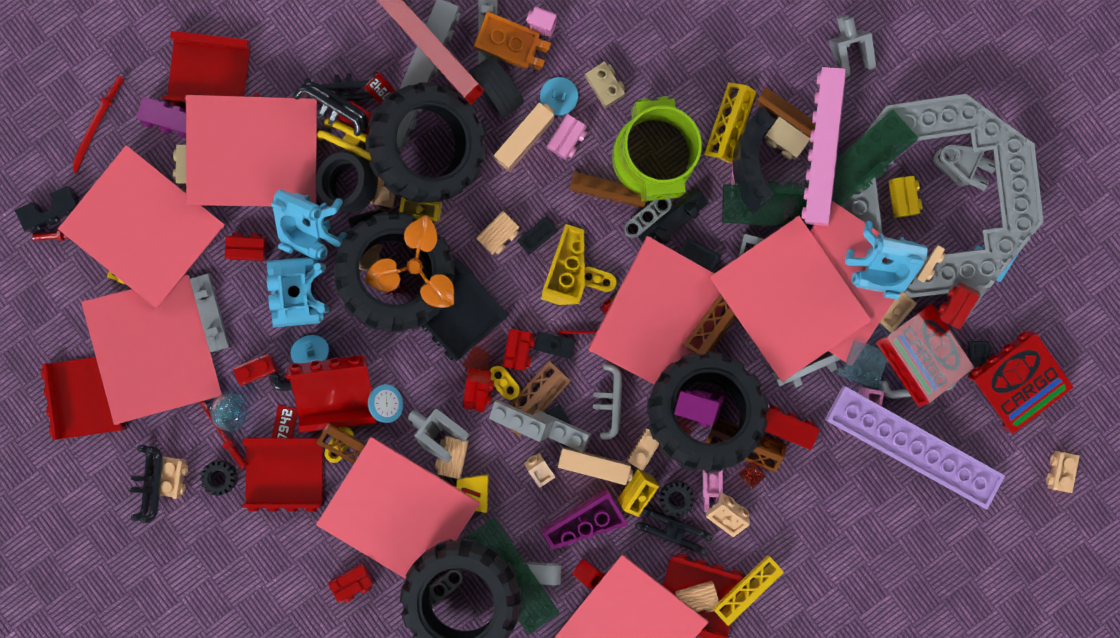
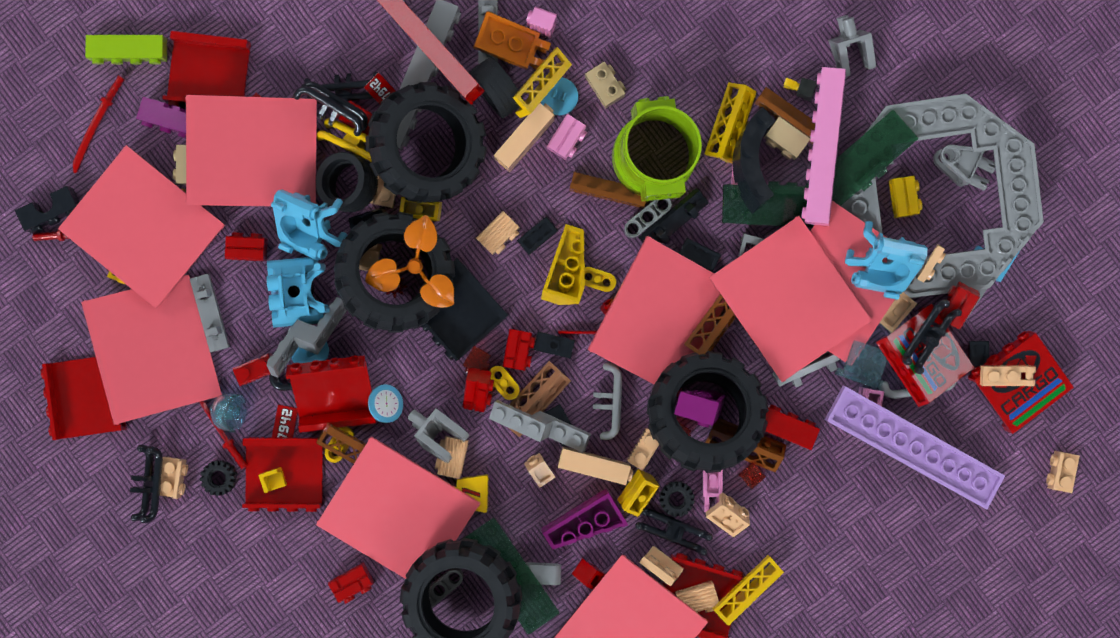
(126, 49): none -> lime brick
(272, 480): none -> yellow panel
(306, 337): none -> light grey bracket
(545, 84): none -> yellow fence
(661, 566): none -> light nougat bracket
(805, 88): none -> pearl dark grey piece
(929, 335): none -> black piece
(1007, 375): none -> light nougat plate

